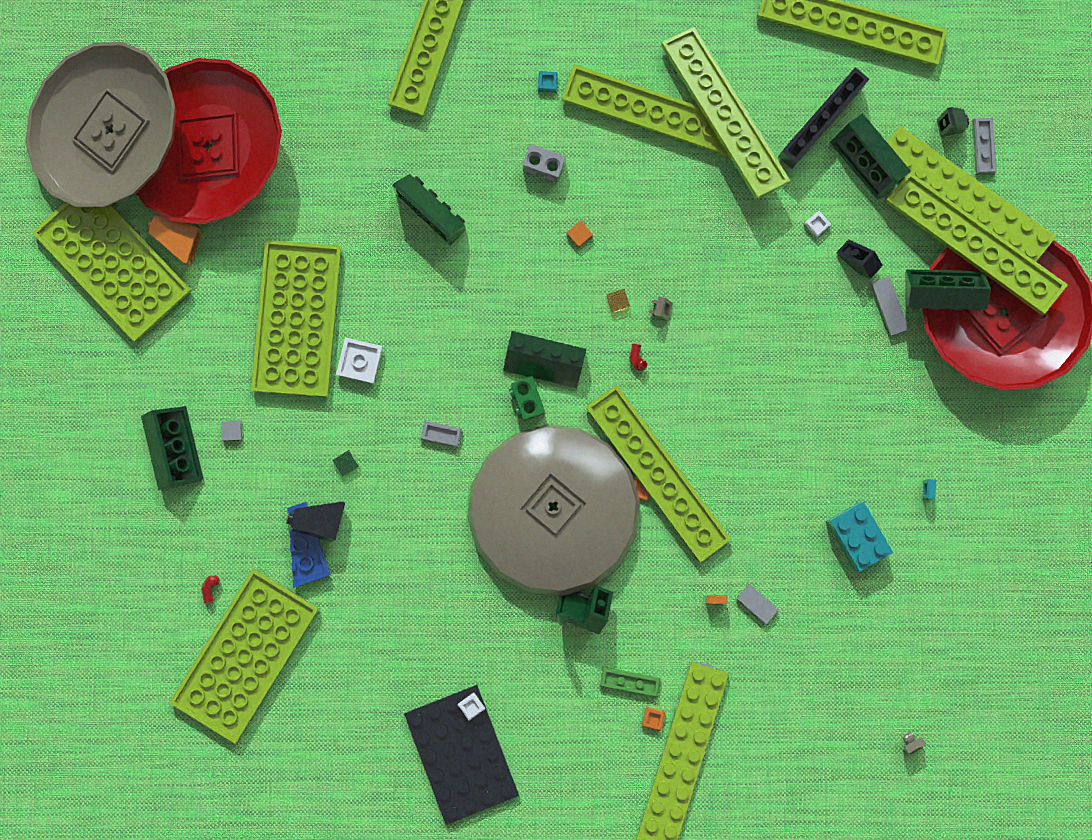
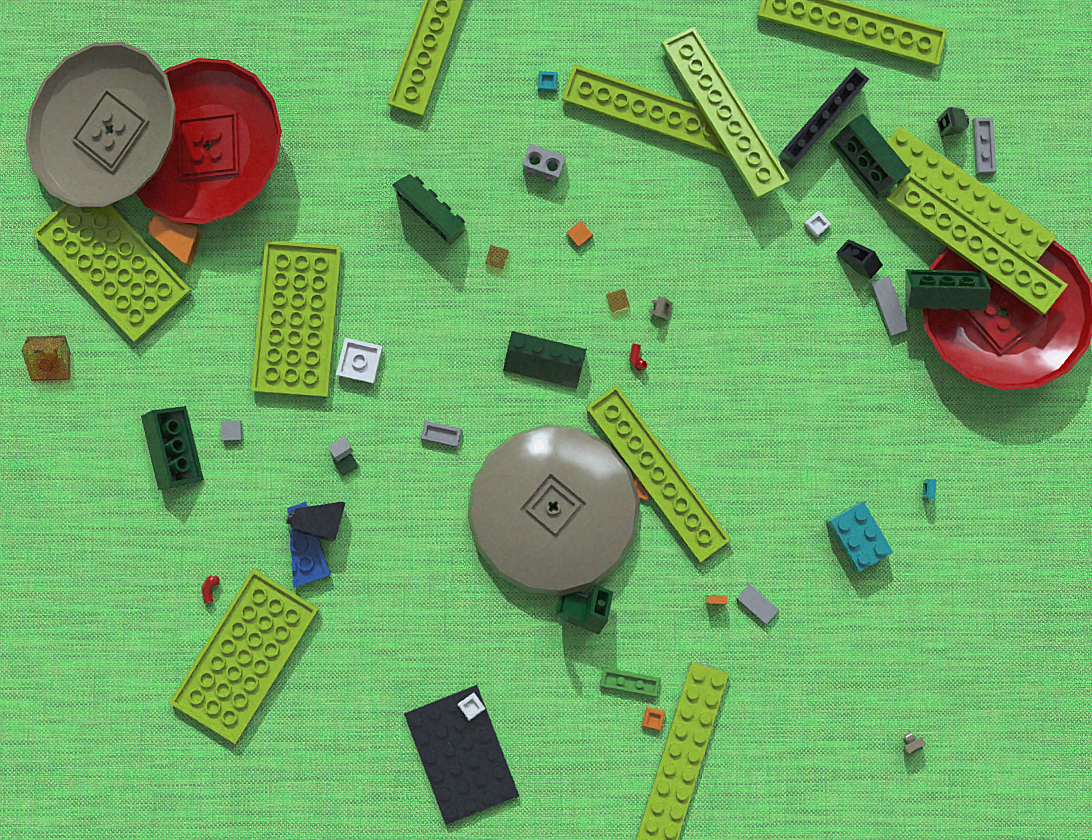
(47, 357): none -> clear orange slope
(341, 448): none -> light grey tile
(497, 256): none -> clear orange tile
(531, 397): green brick -> none

